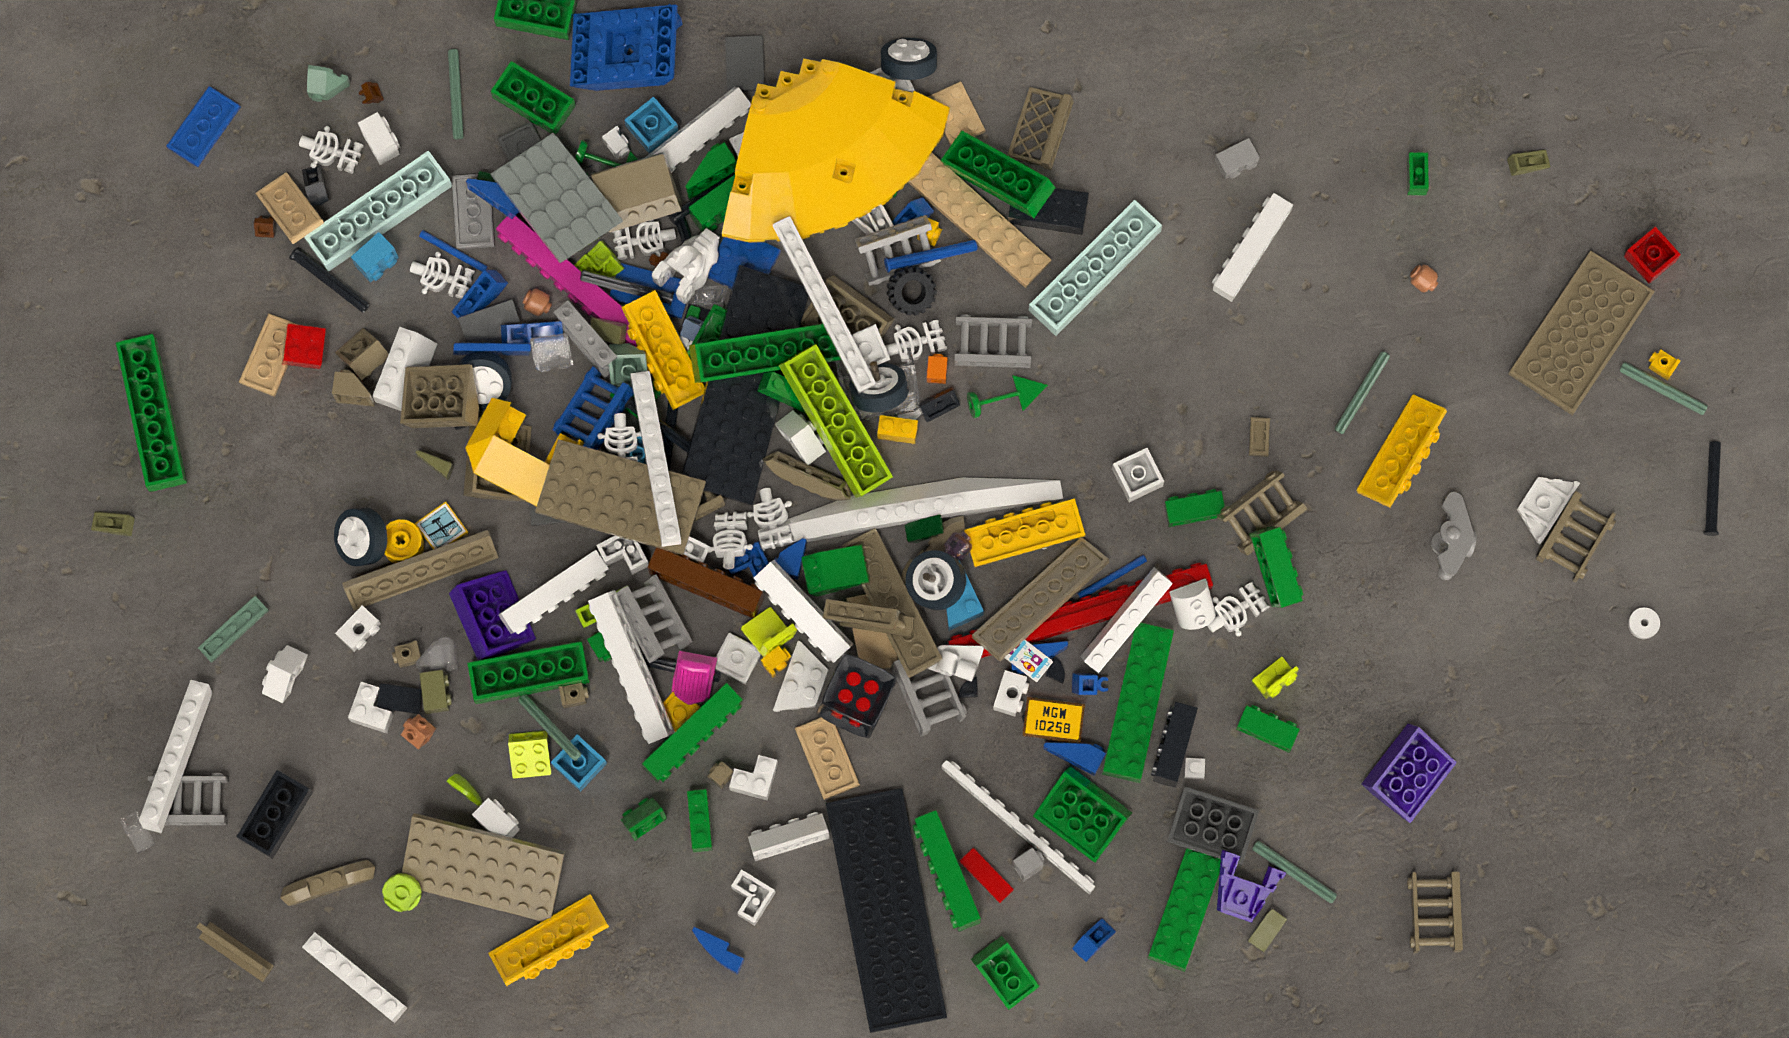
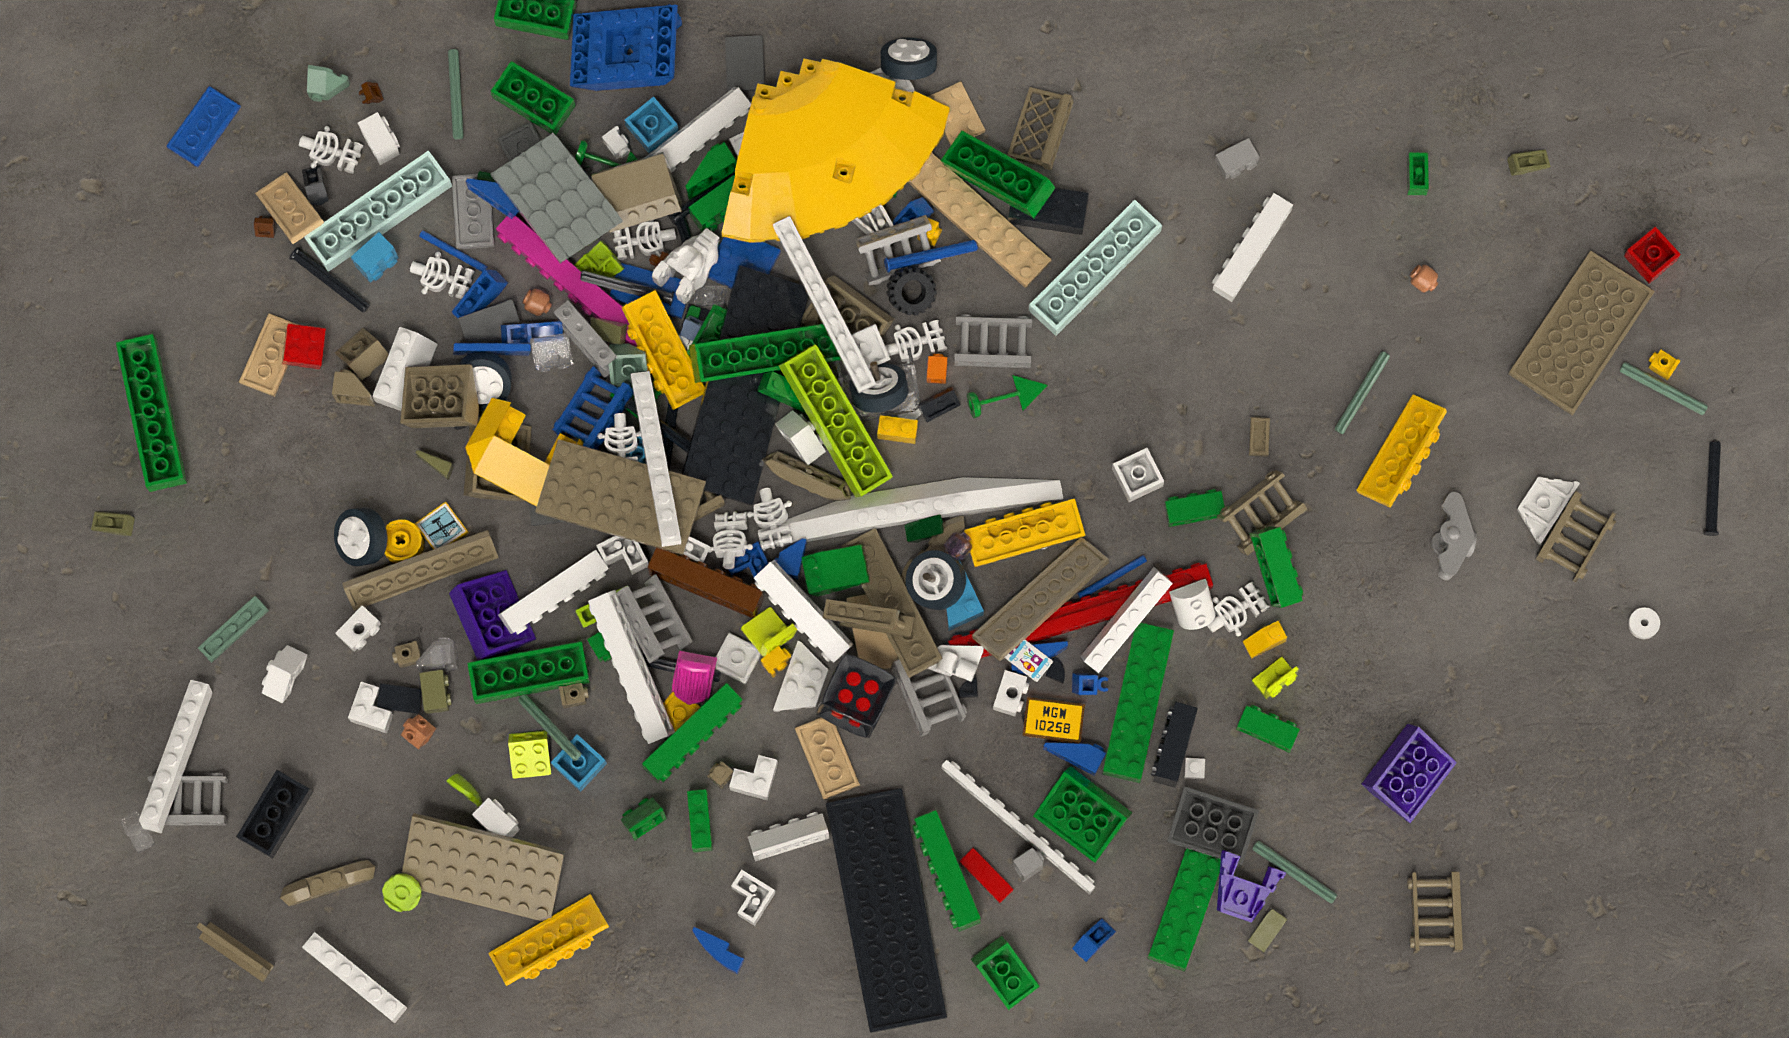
(1265, 639): none -> yellow slope

